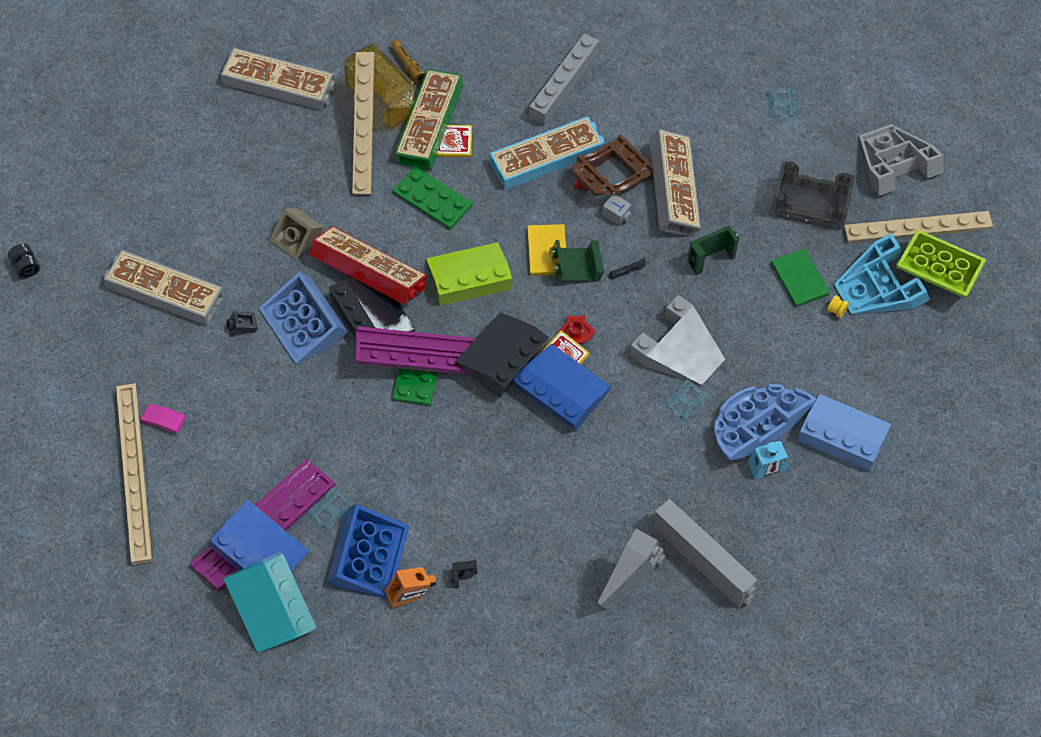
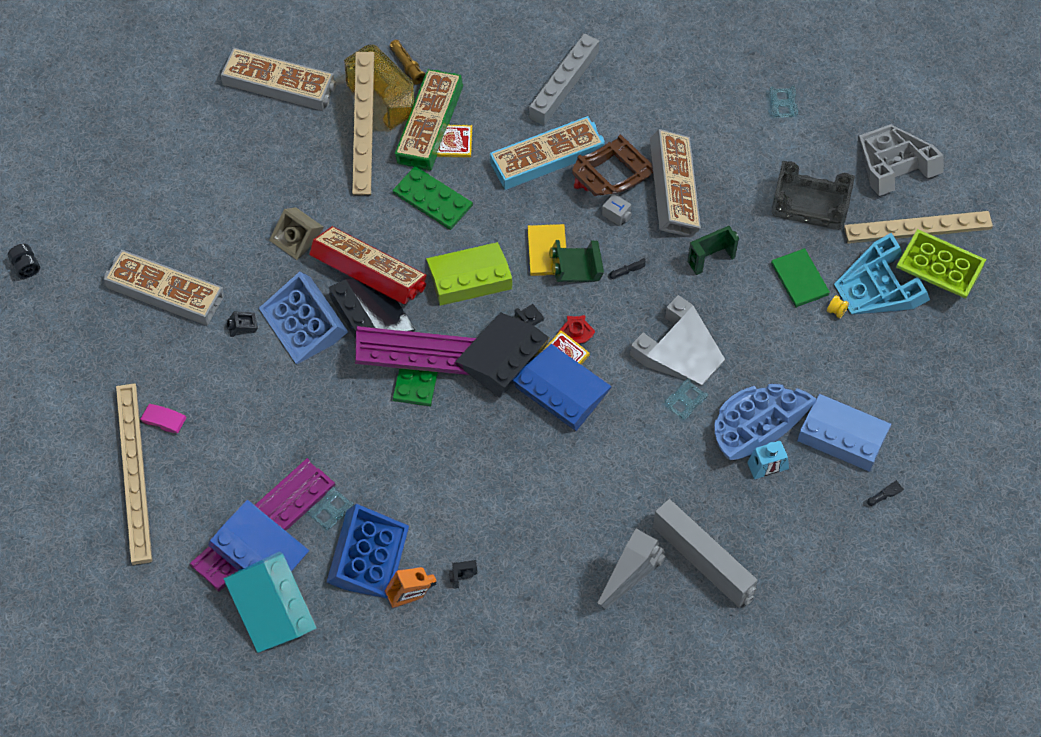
(529, 315): none -> black bracket
(891, 490): none -> black piece

